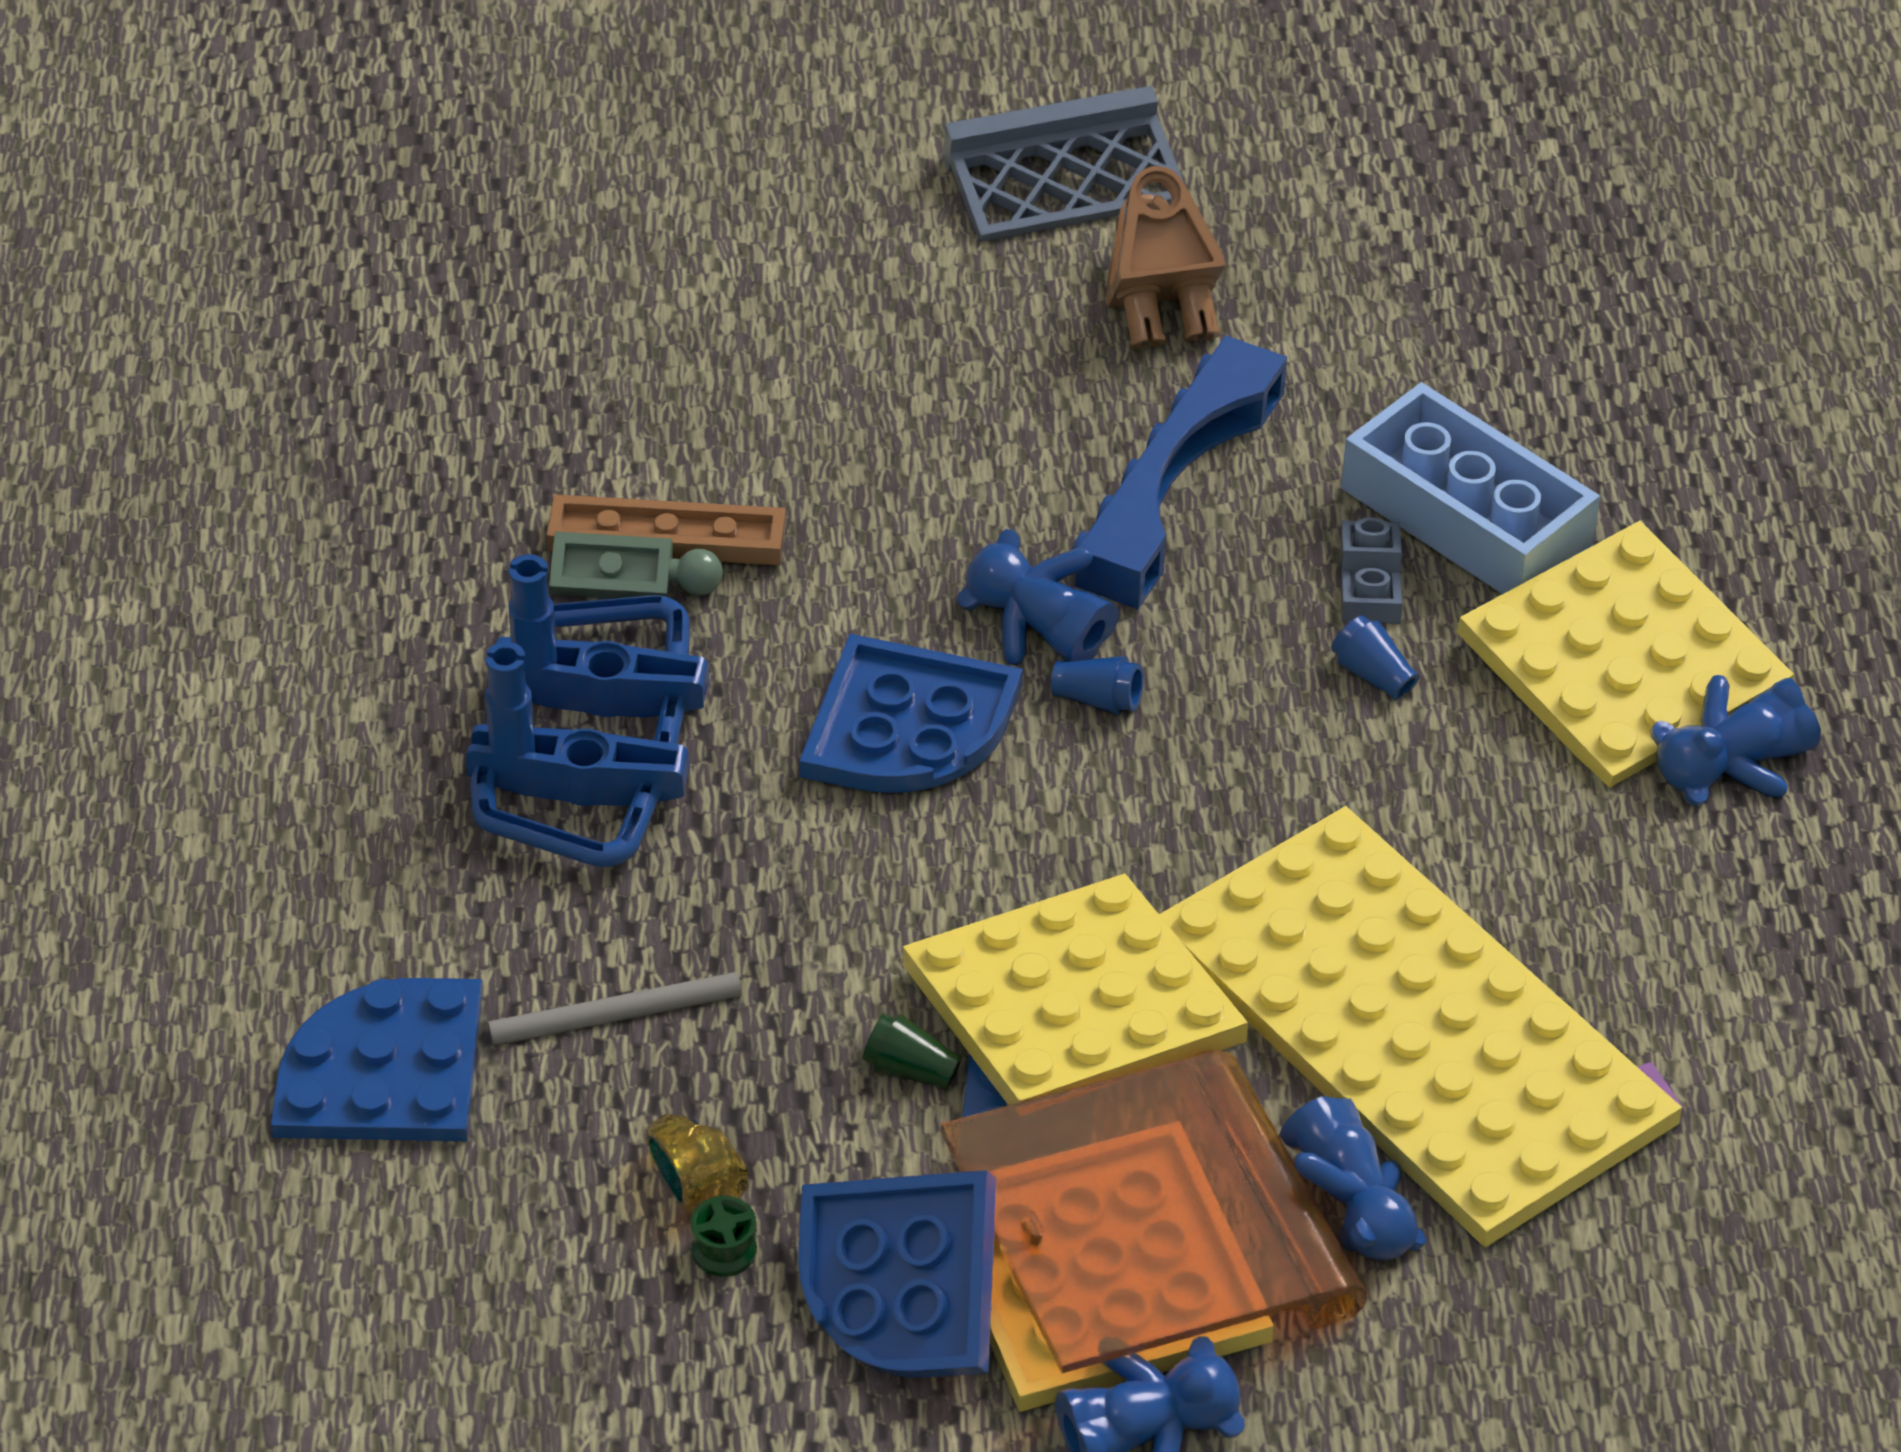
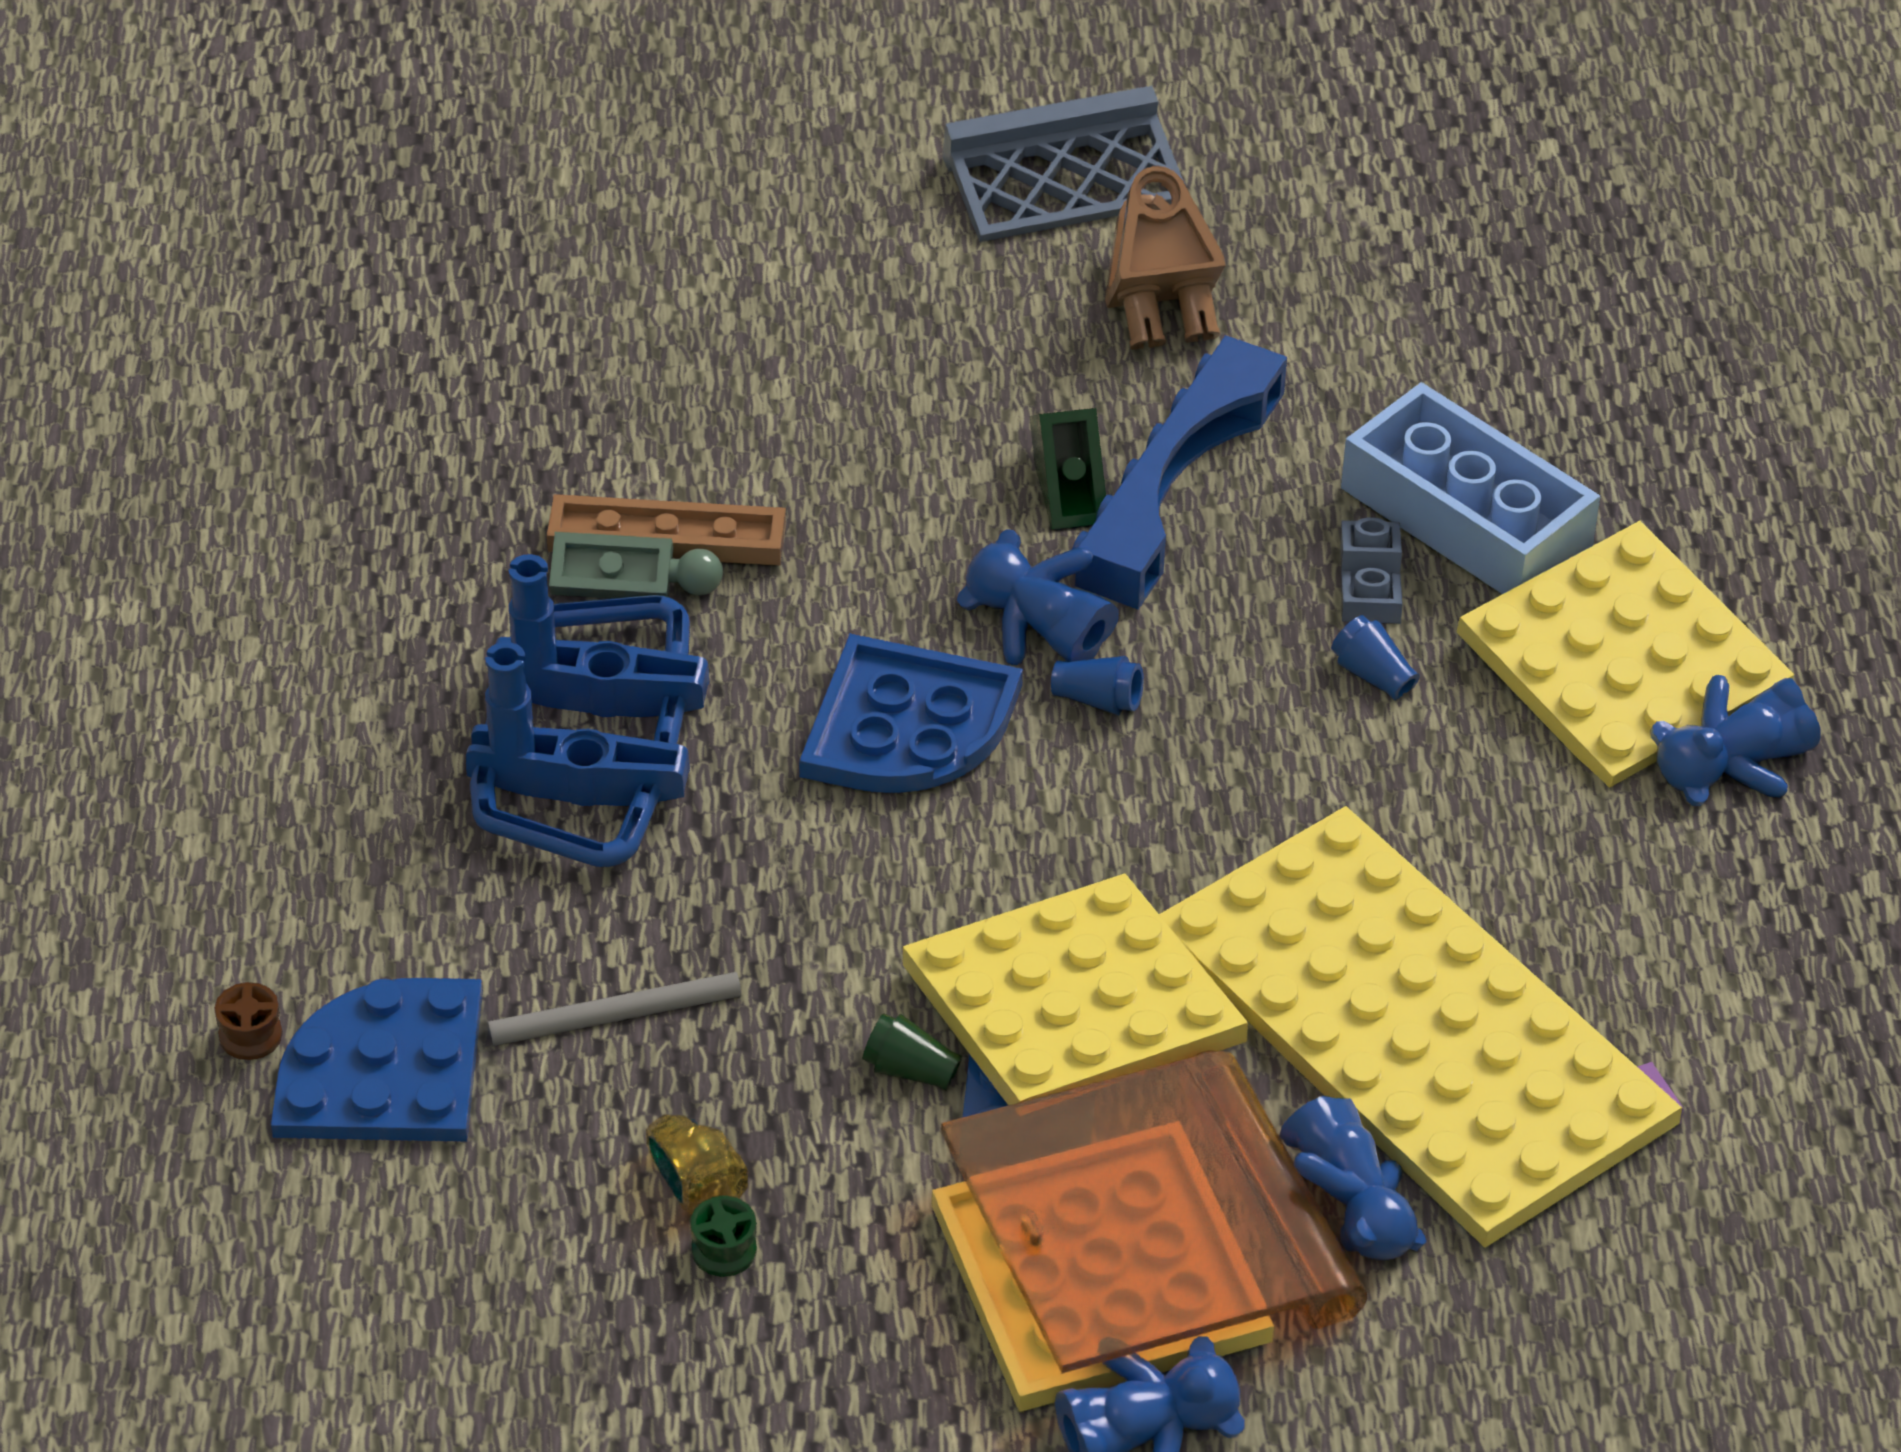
(234, 1017): none -> reddish brown wheel
(903, 1269): blue plate -> none
(1069, 466): none -> dark green slope

